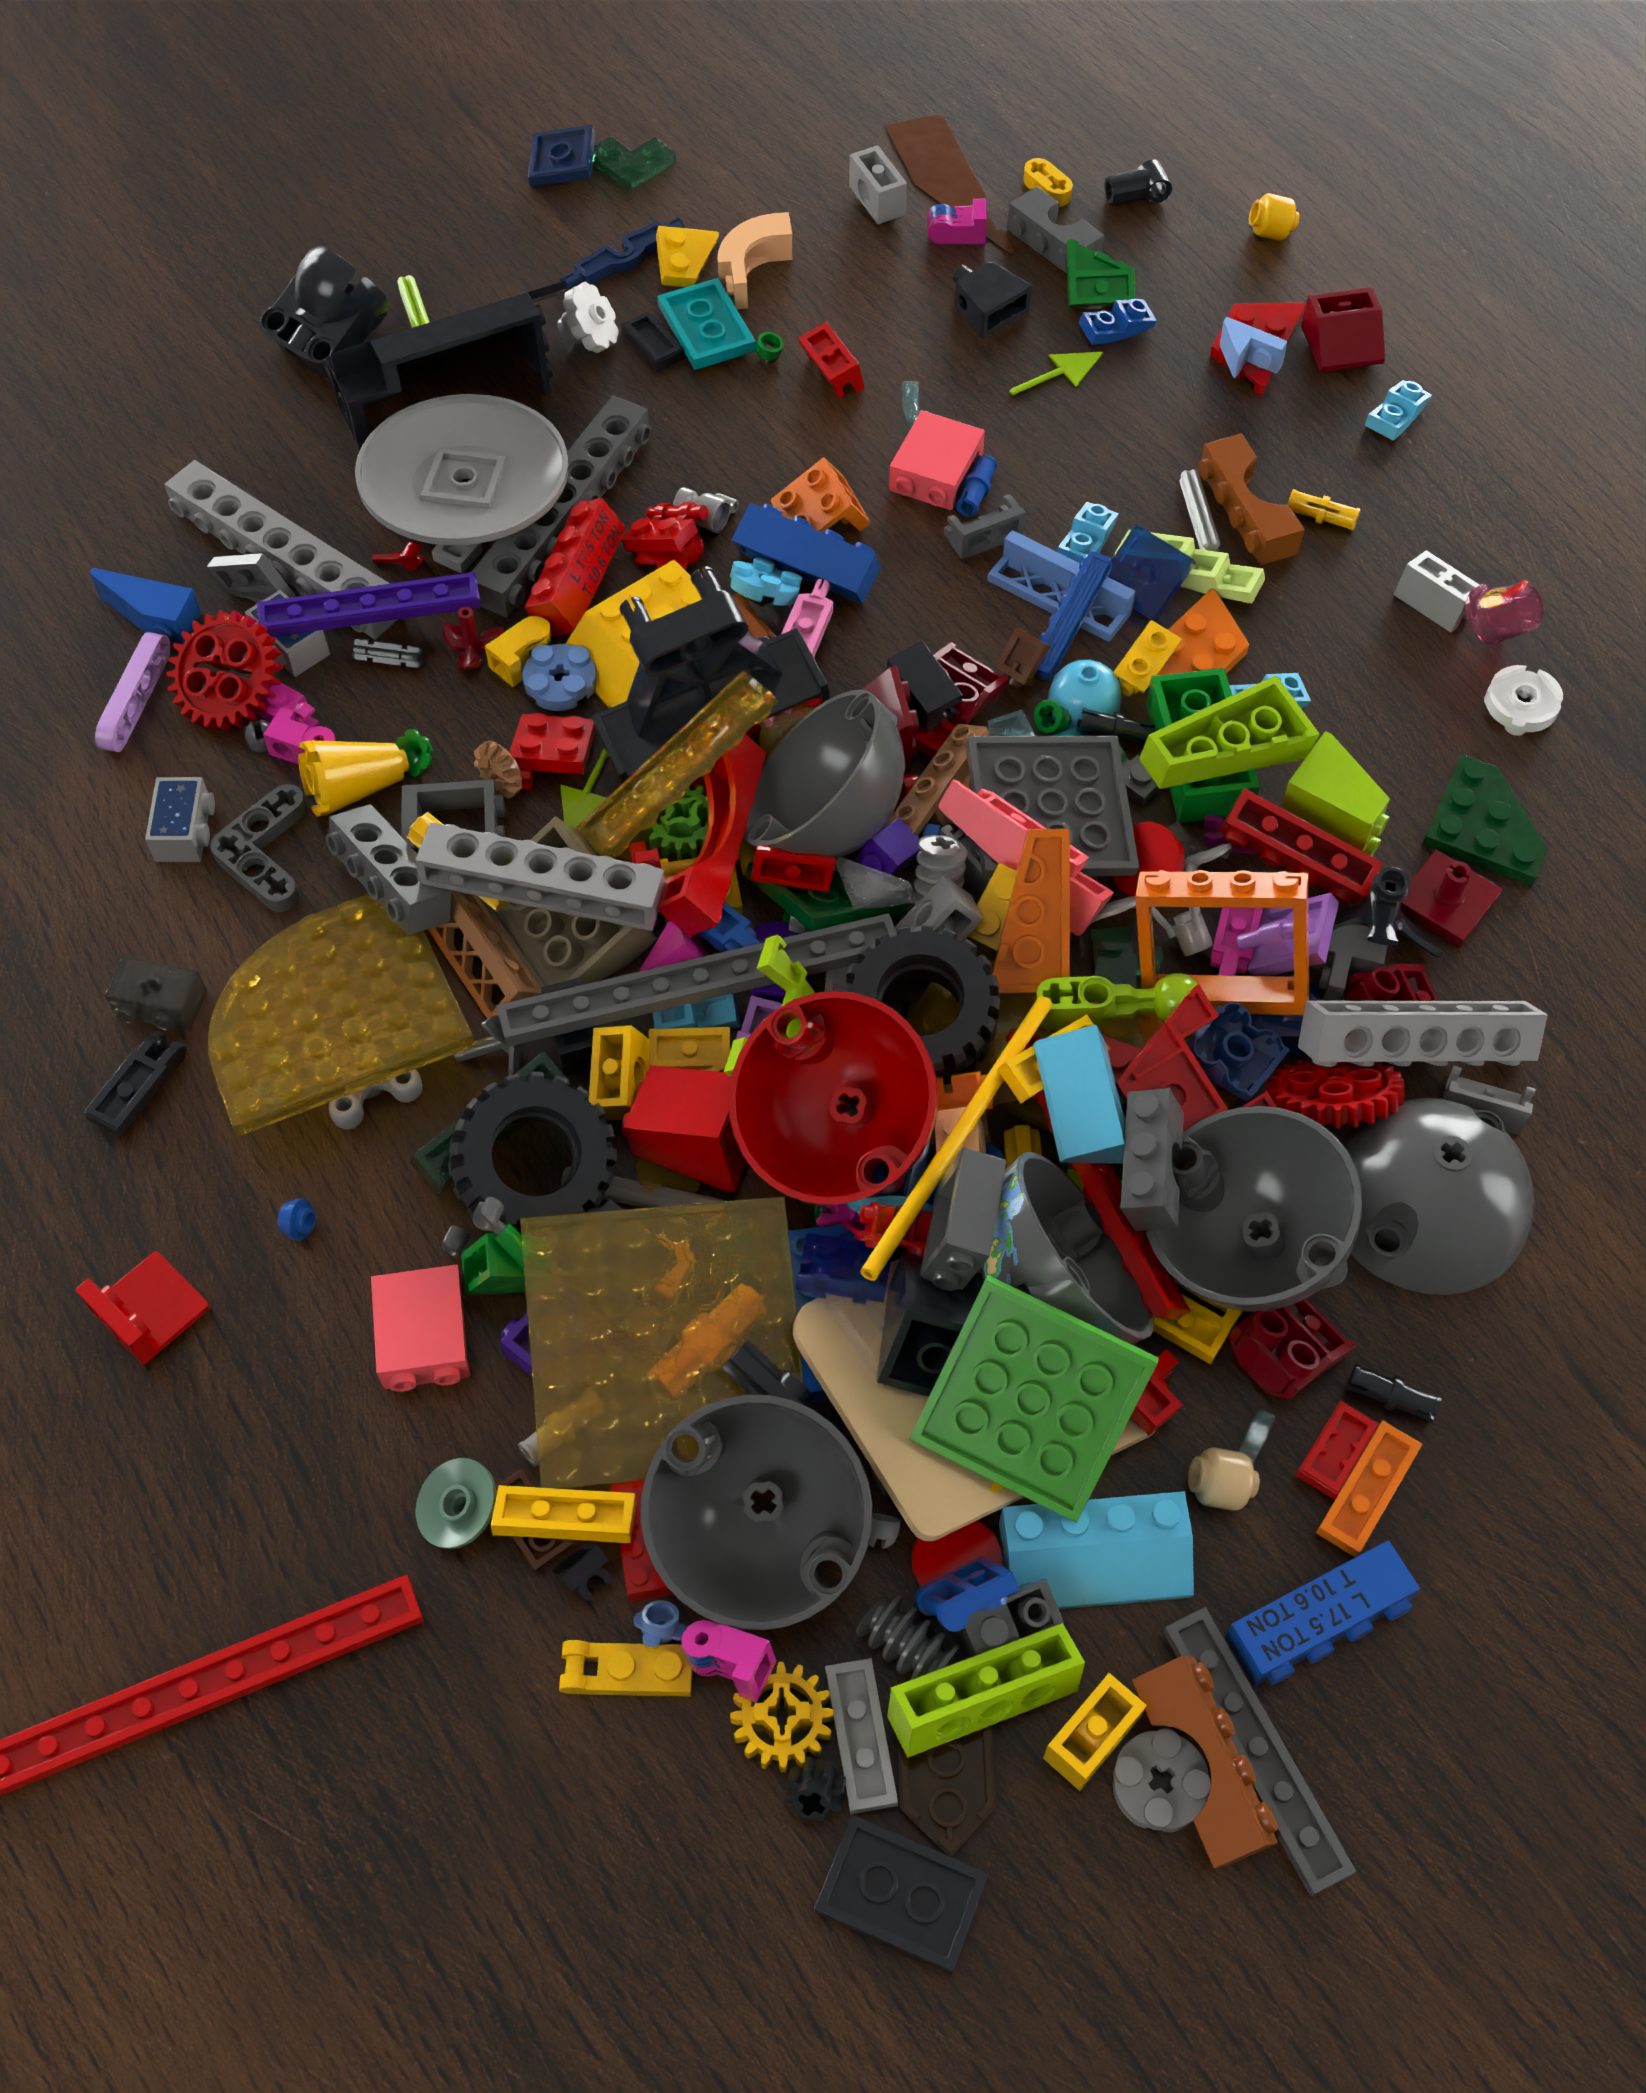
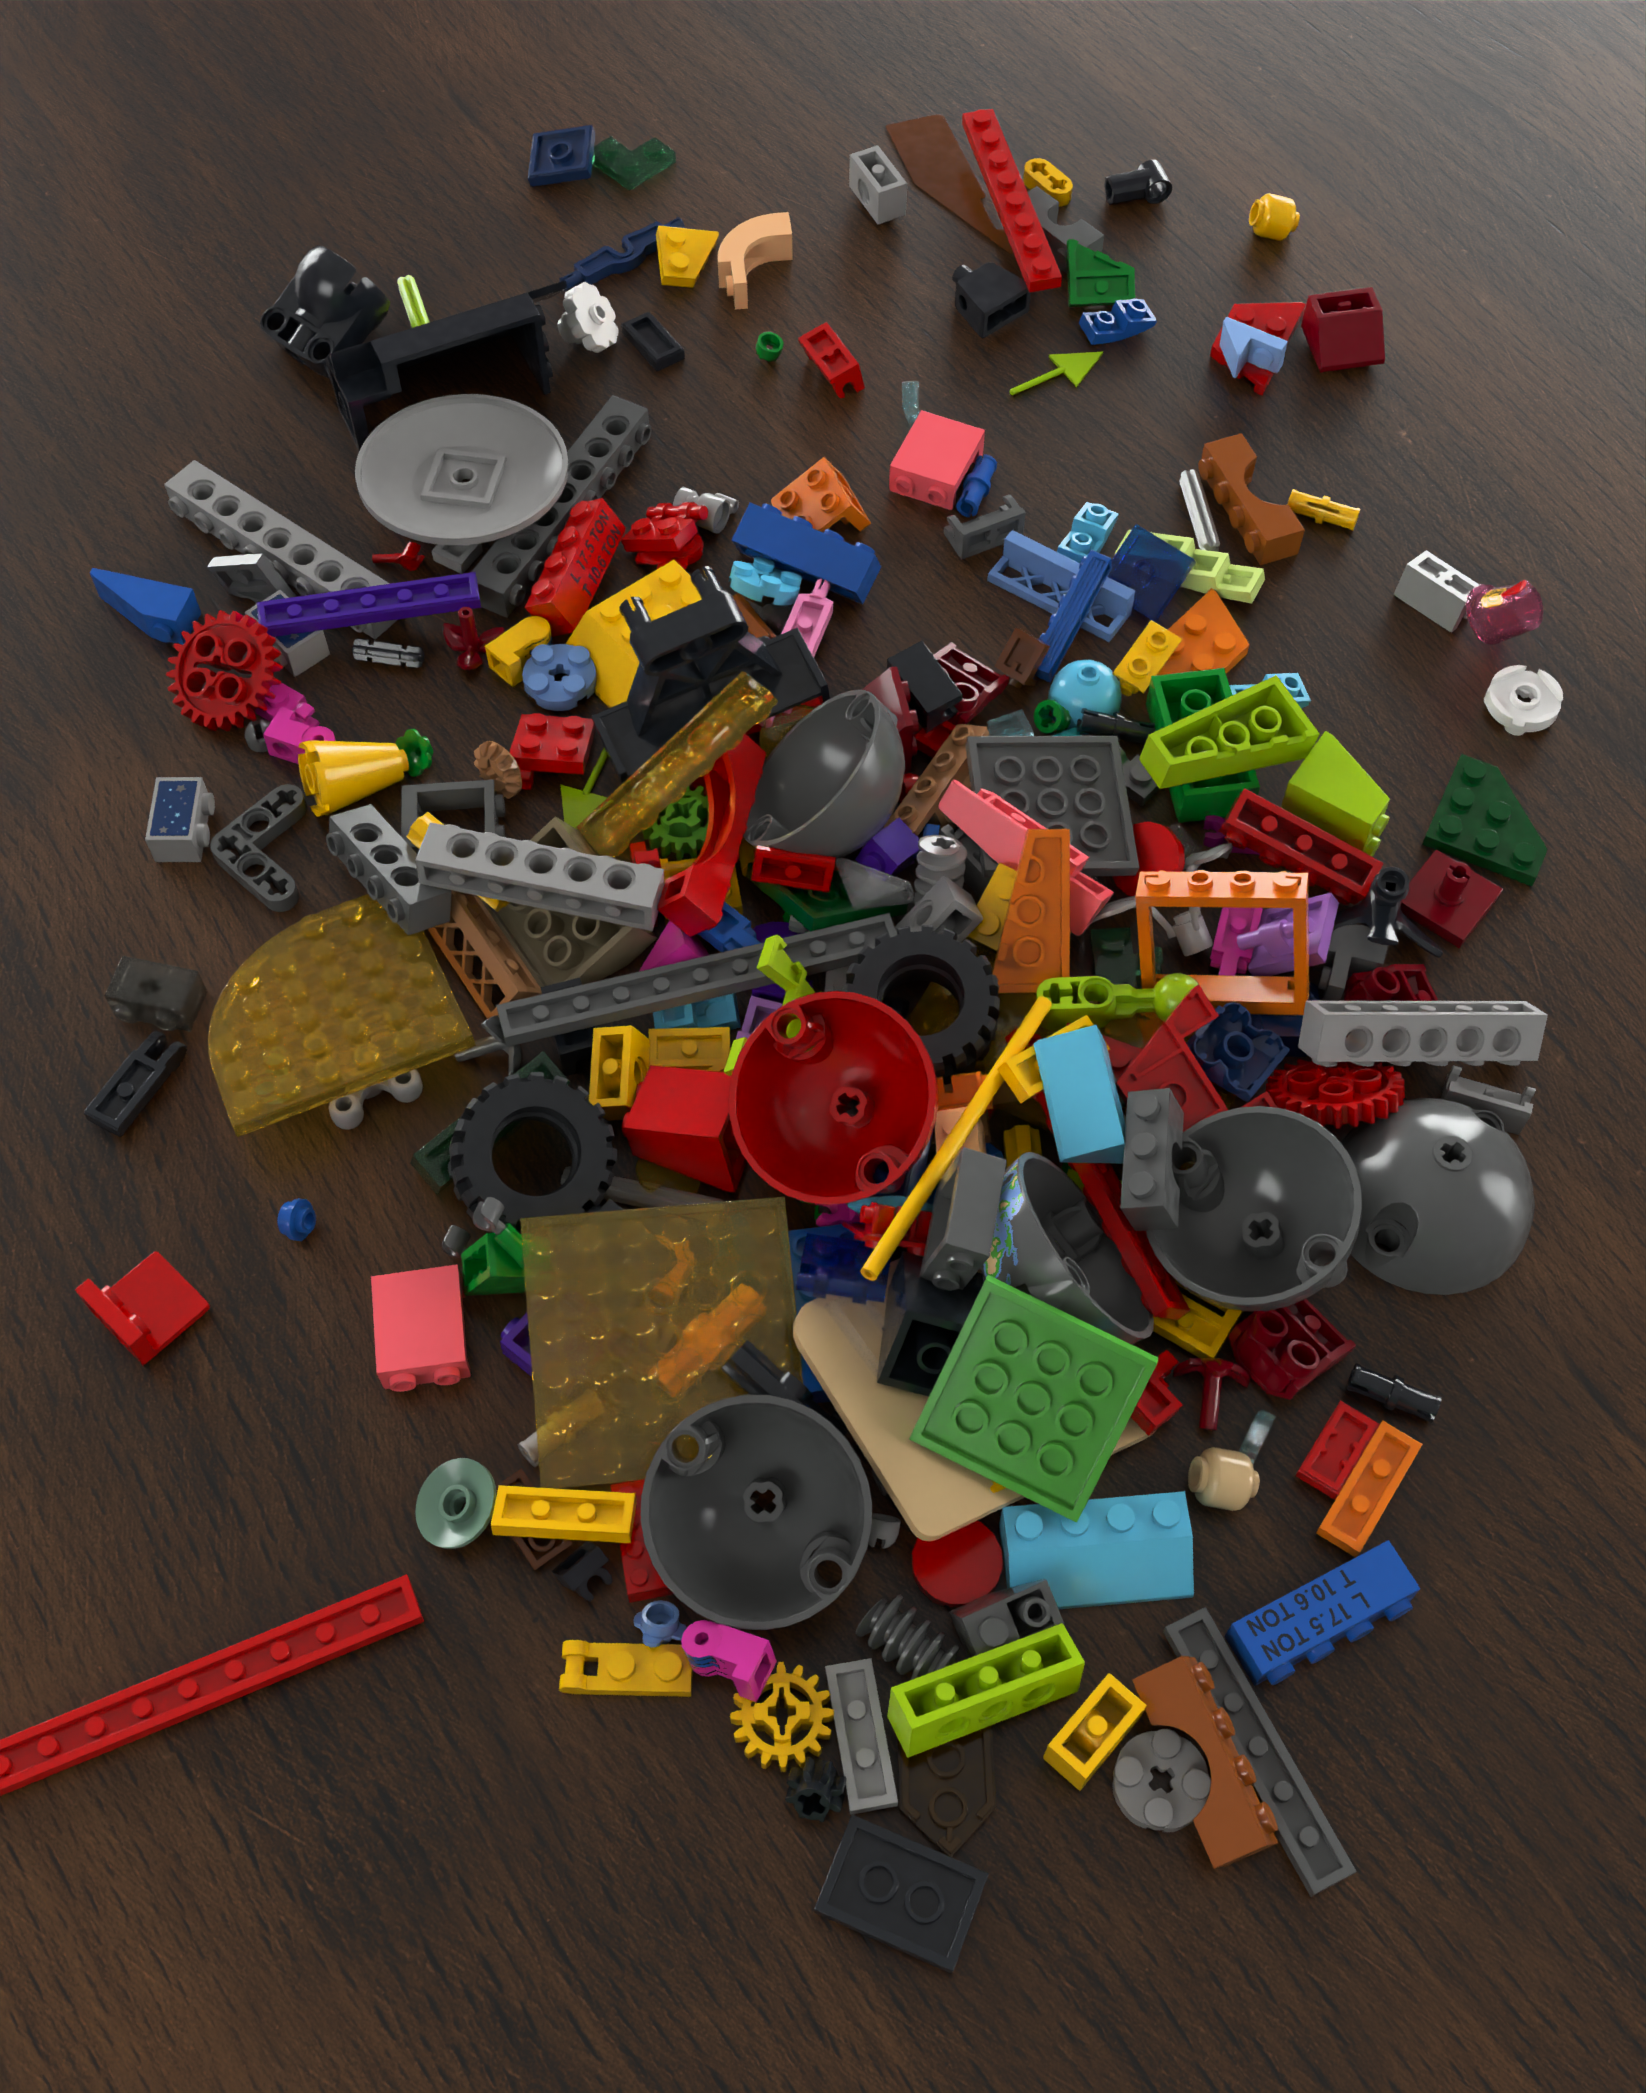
(132, 692): lavender beam -> none
(706, 323): teal plate -> none
(957, 223): dark pink leg -> none
(974, 1587): blue plate -> none
(1011, 201): none -> red plate
(1213, 1372): none -> dark red plant
(1399, 409): medium azure slope -> none

